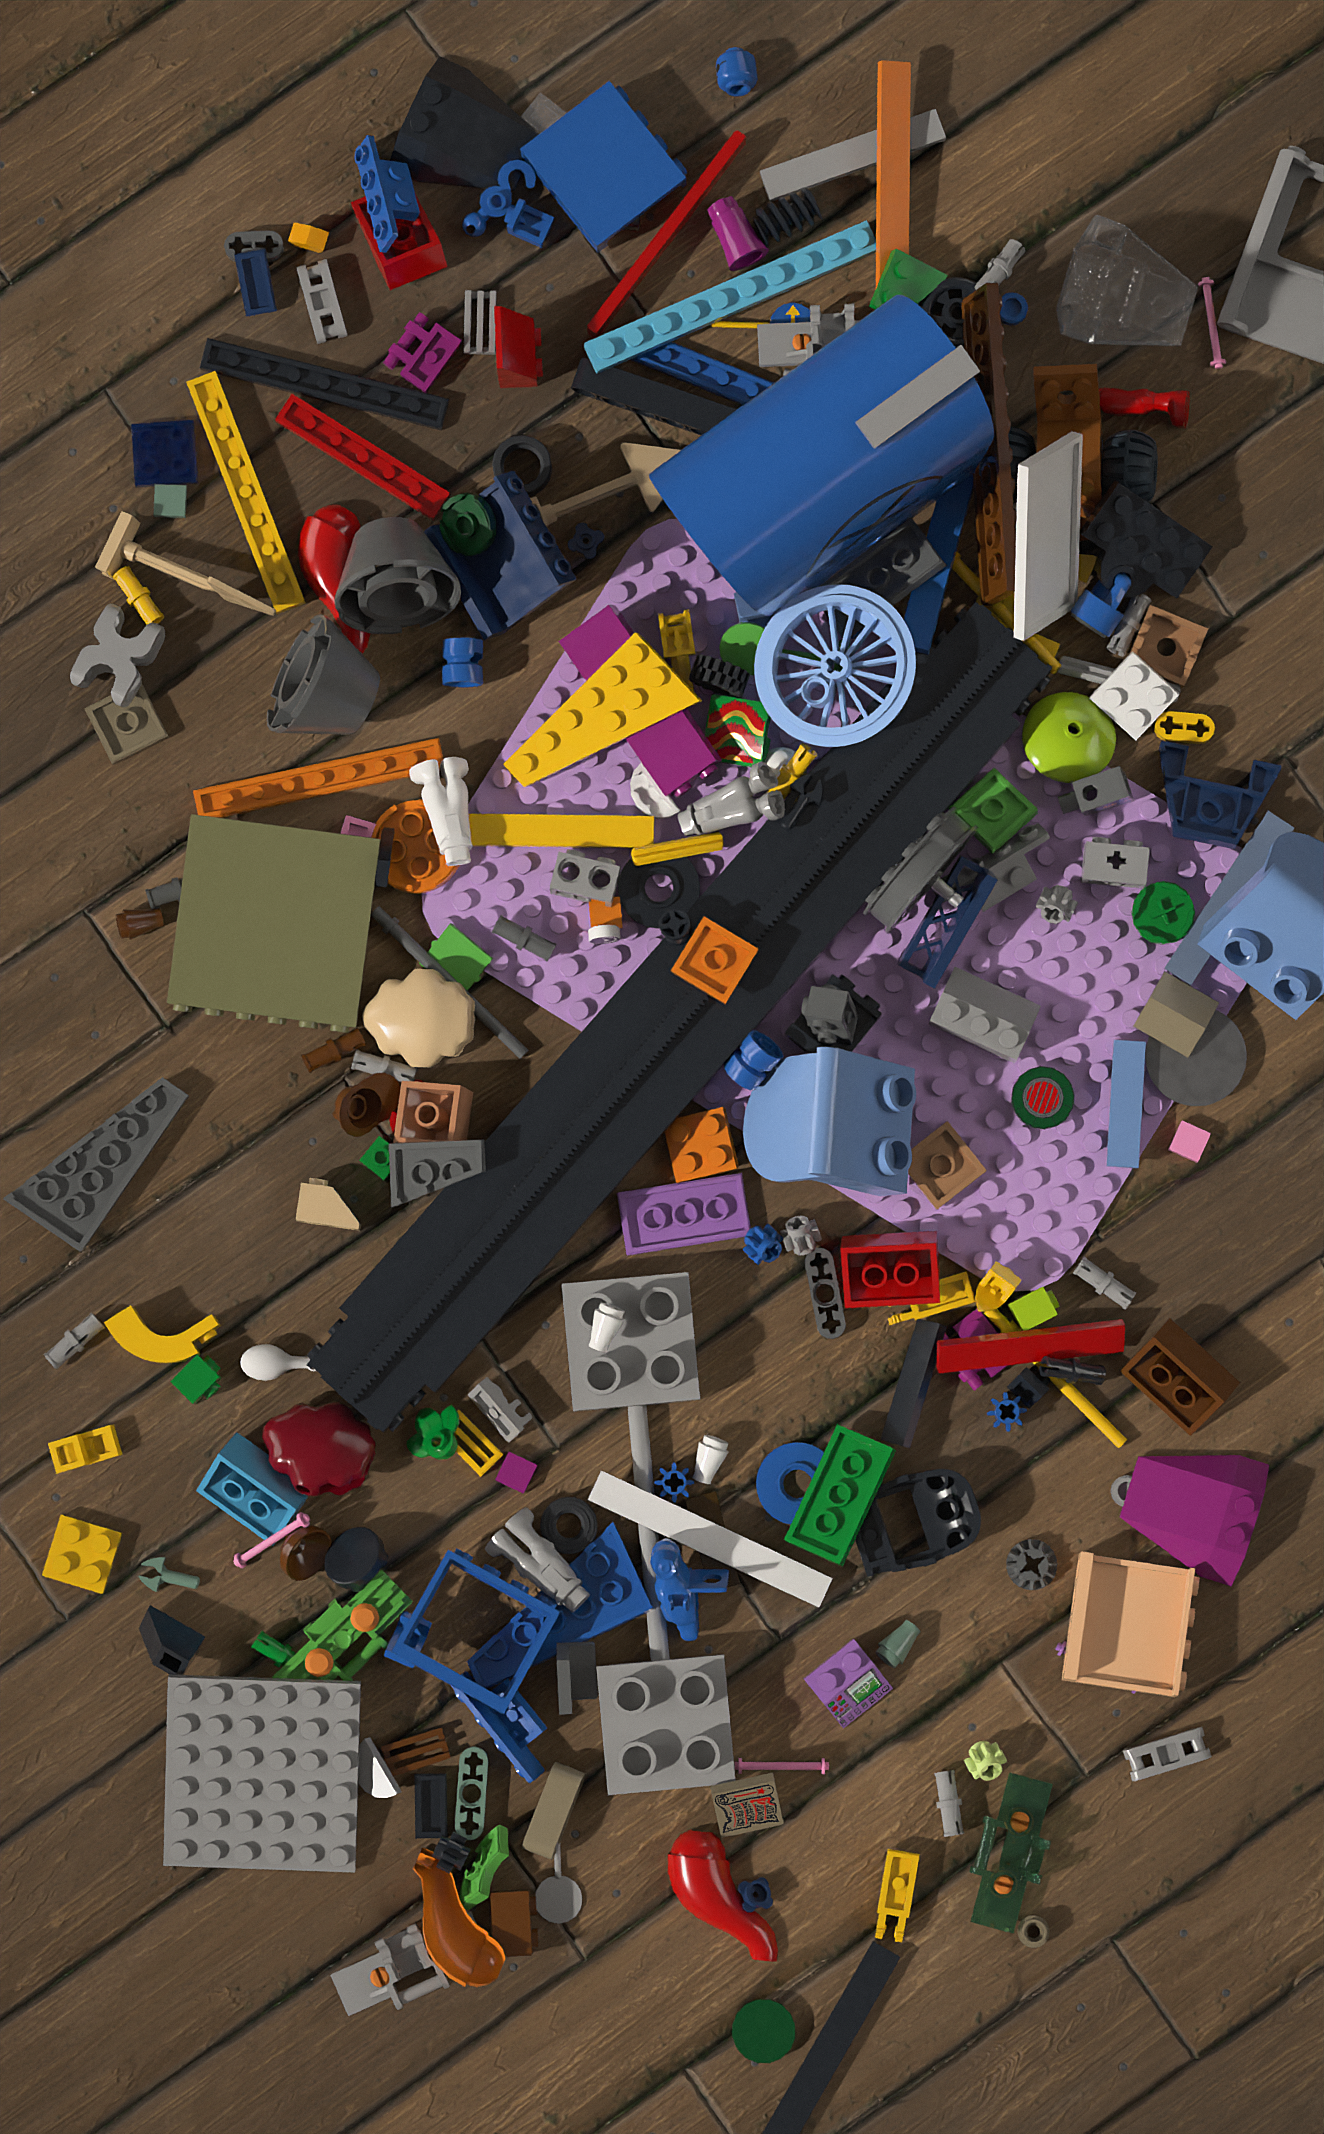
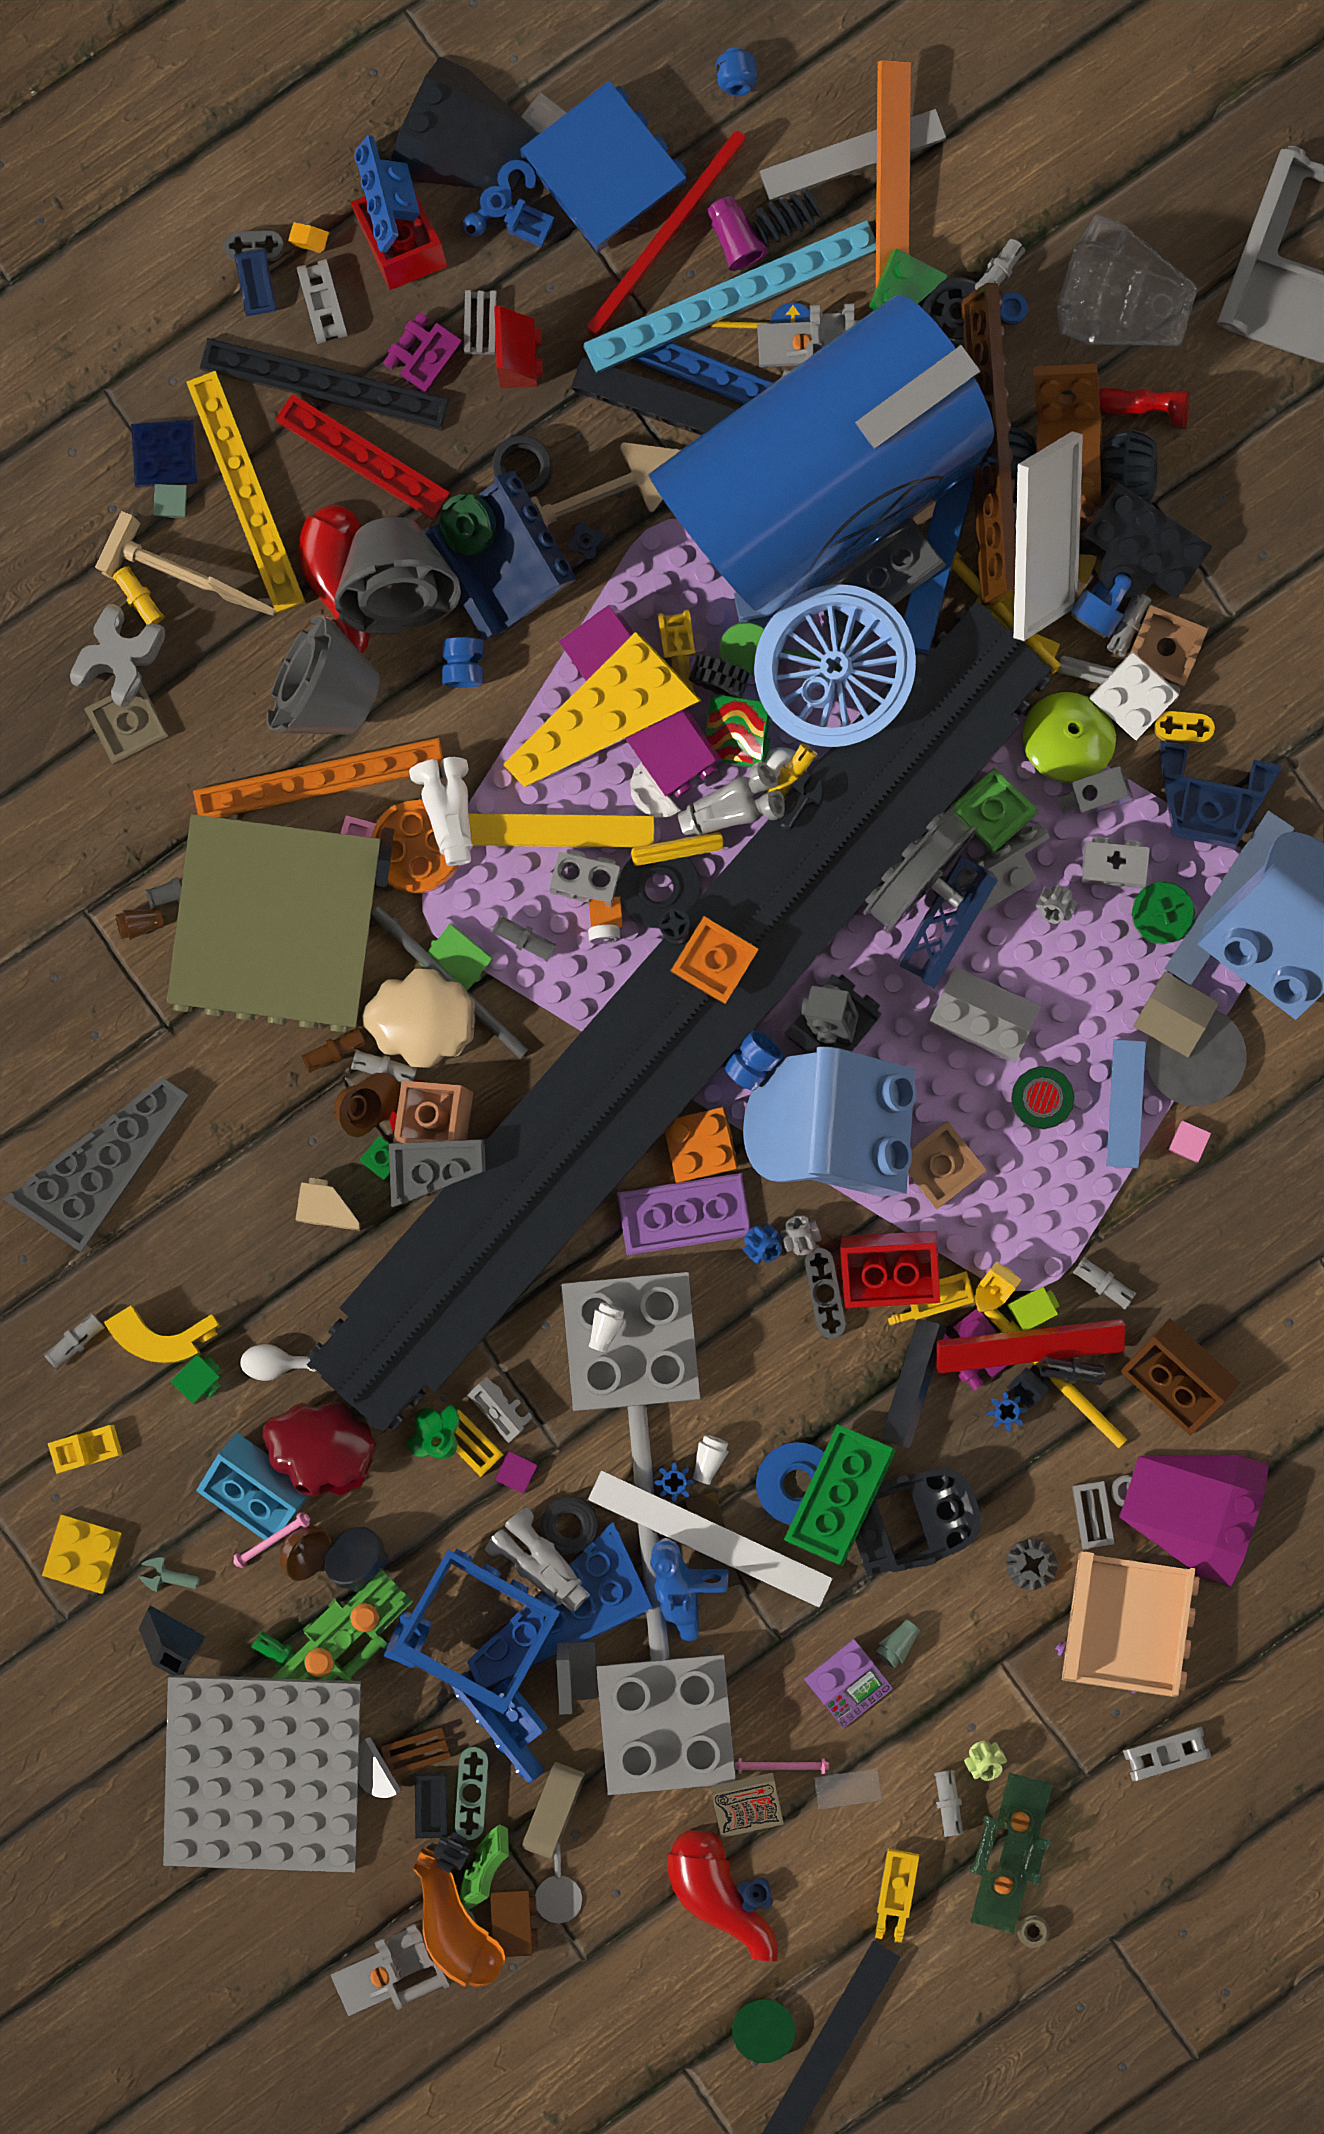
(848, 1788): none -> clear tile
(1092, 1512): none -> light grey tile
(1206, 284): bright pink axle -> none

